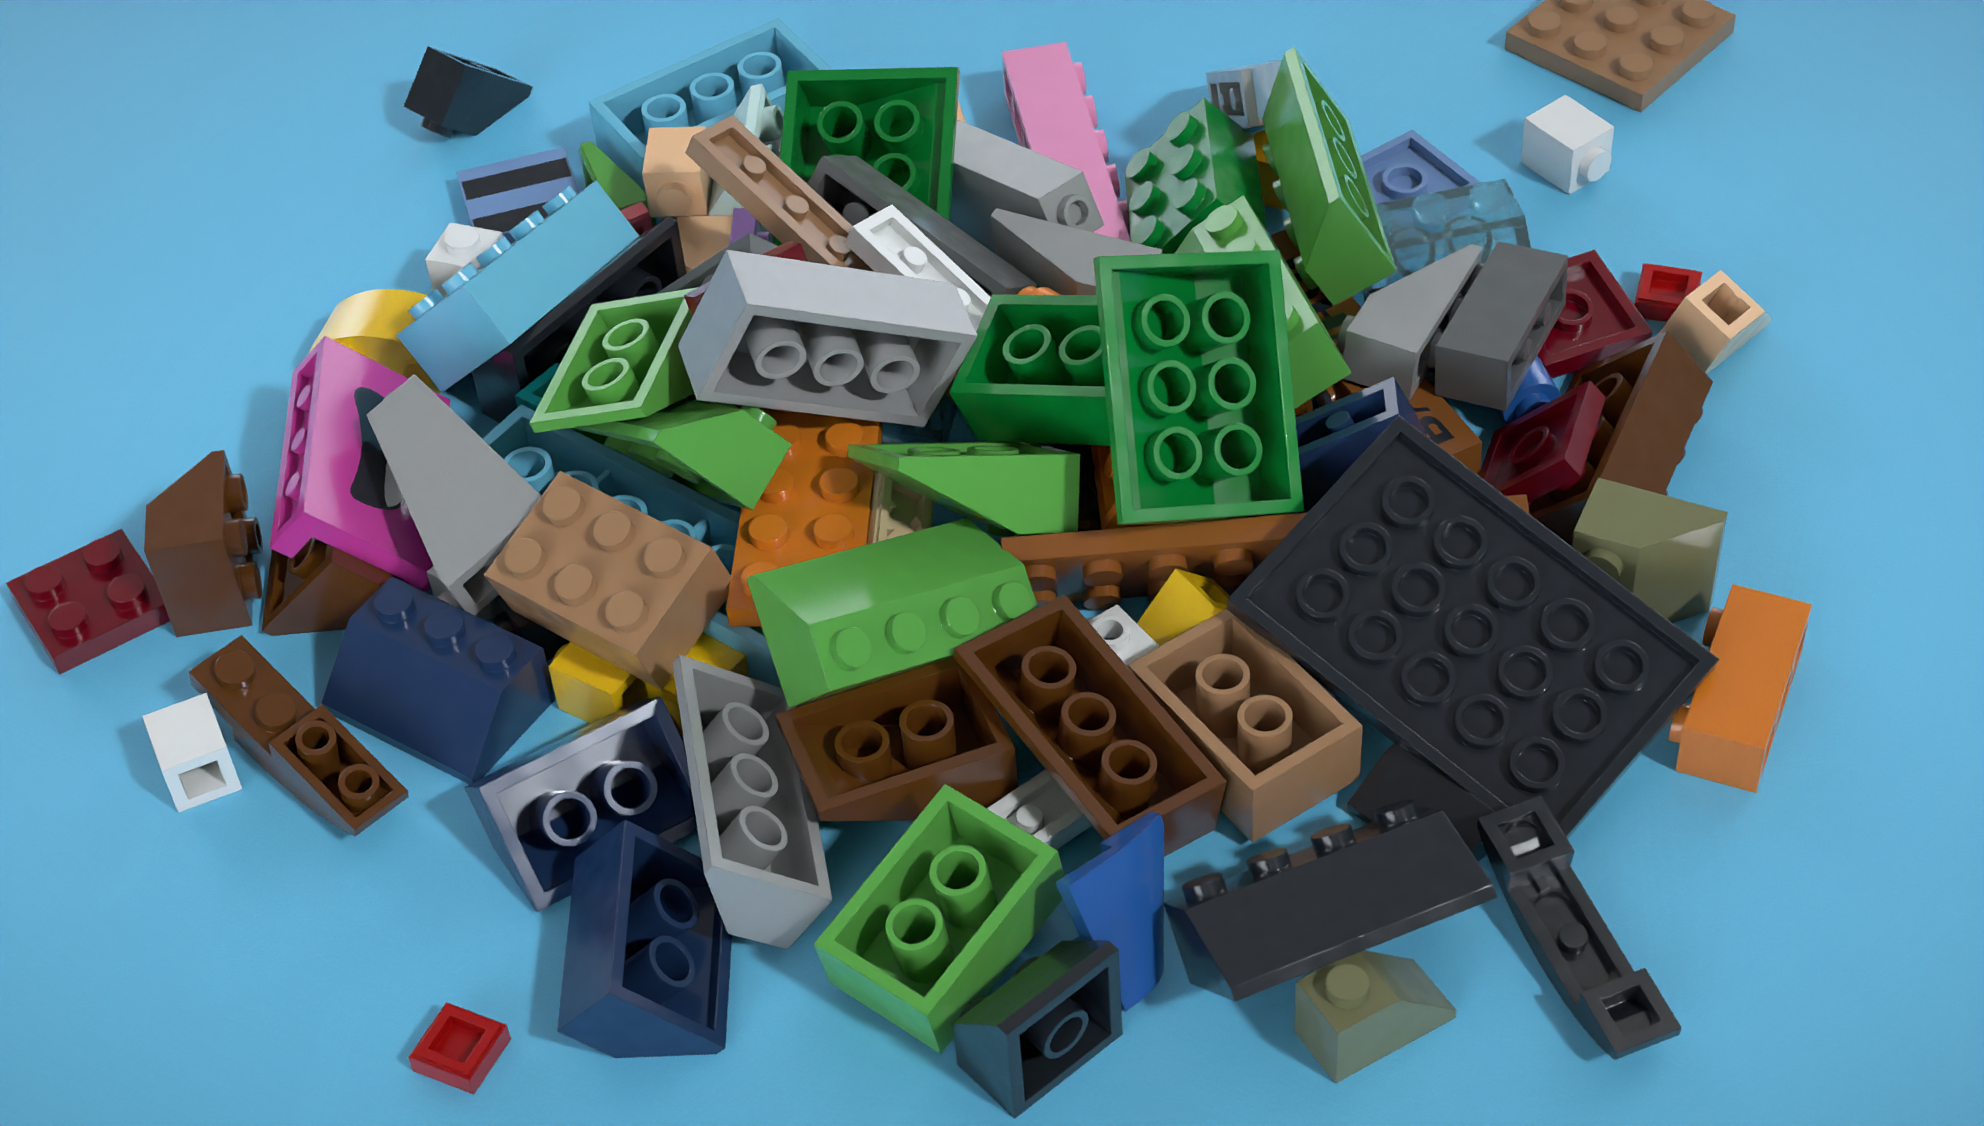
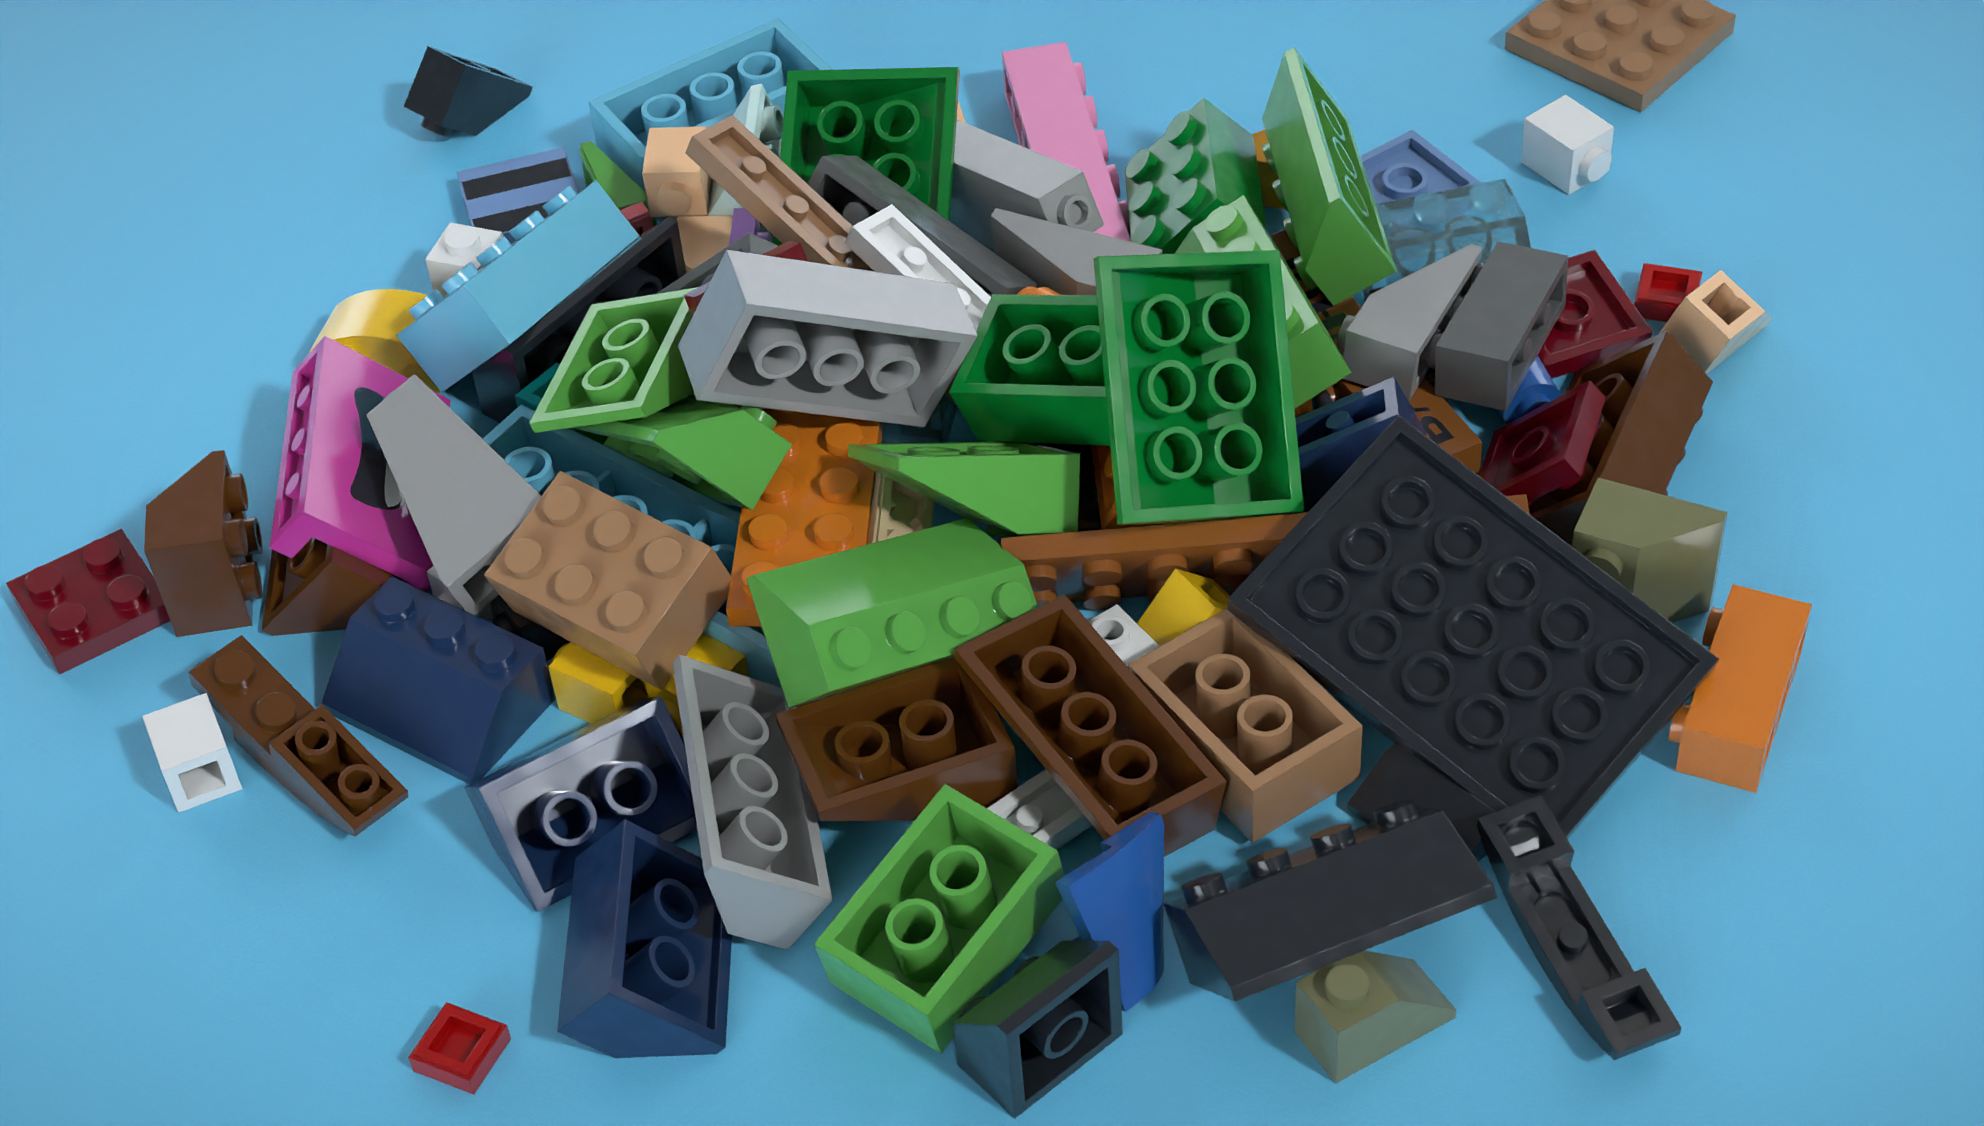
(1243, 91): light grey slope -> none

